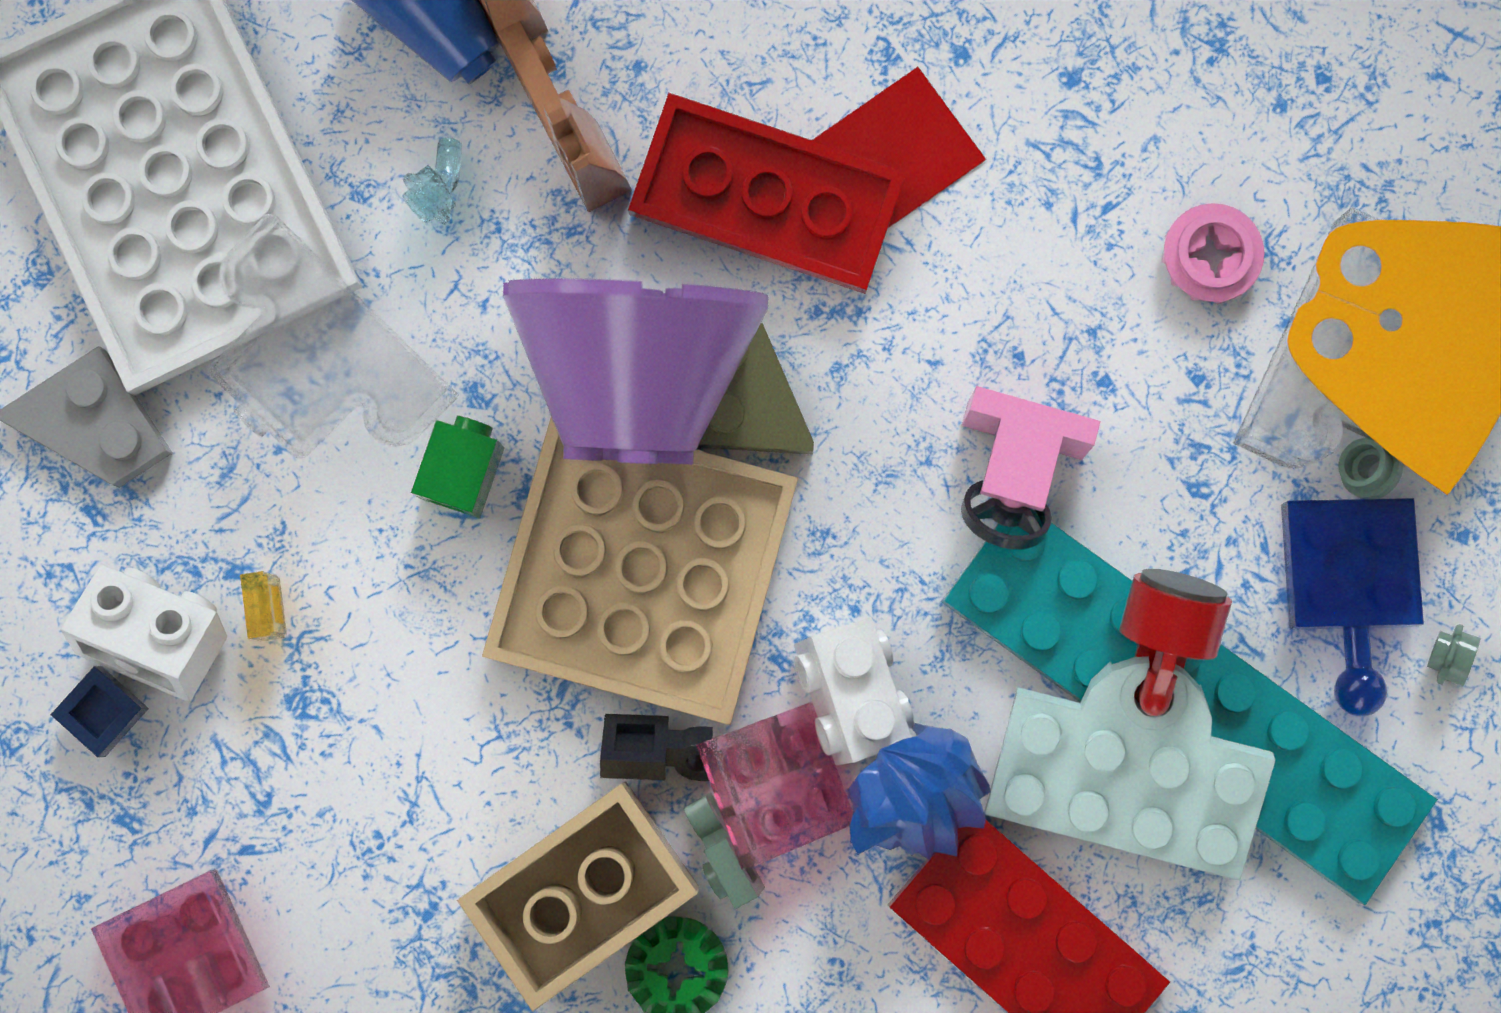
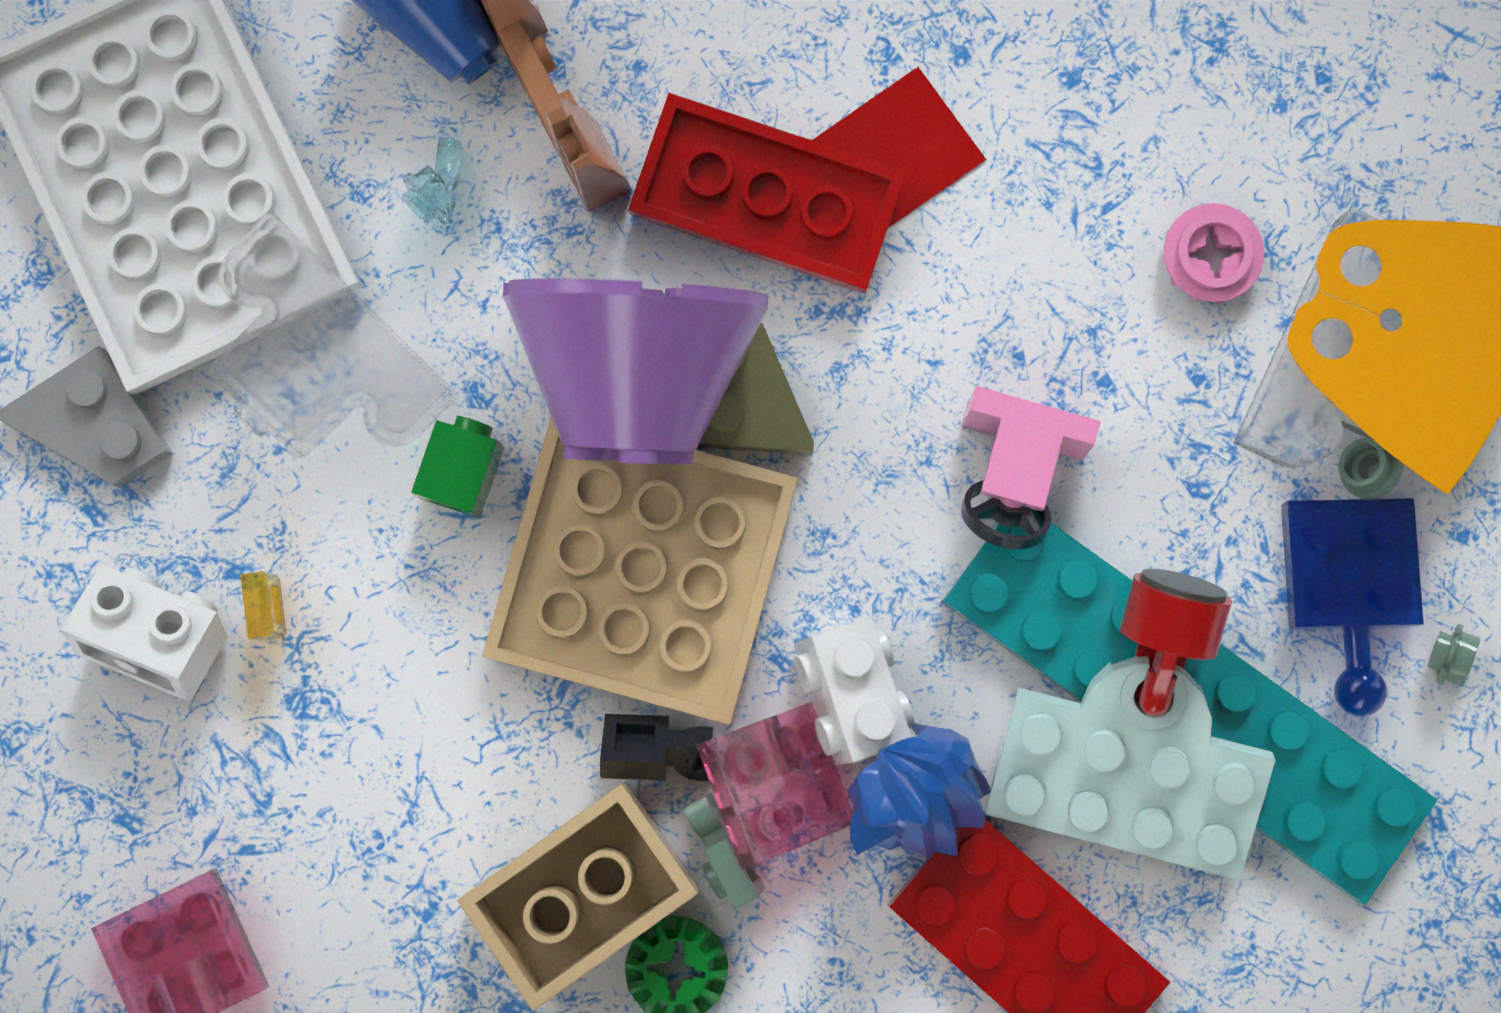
(99, 711): dark blue plate -> none

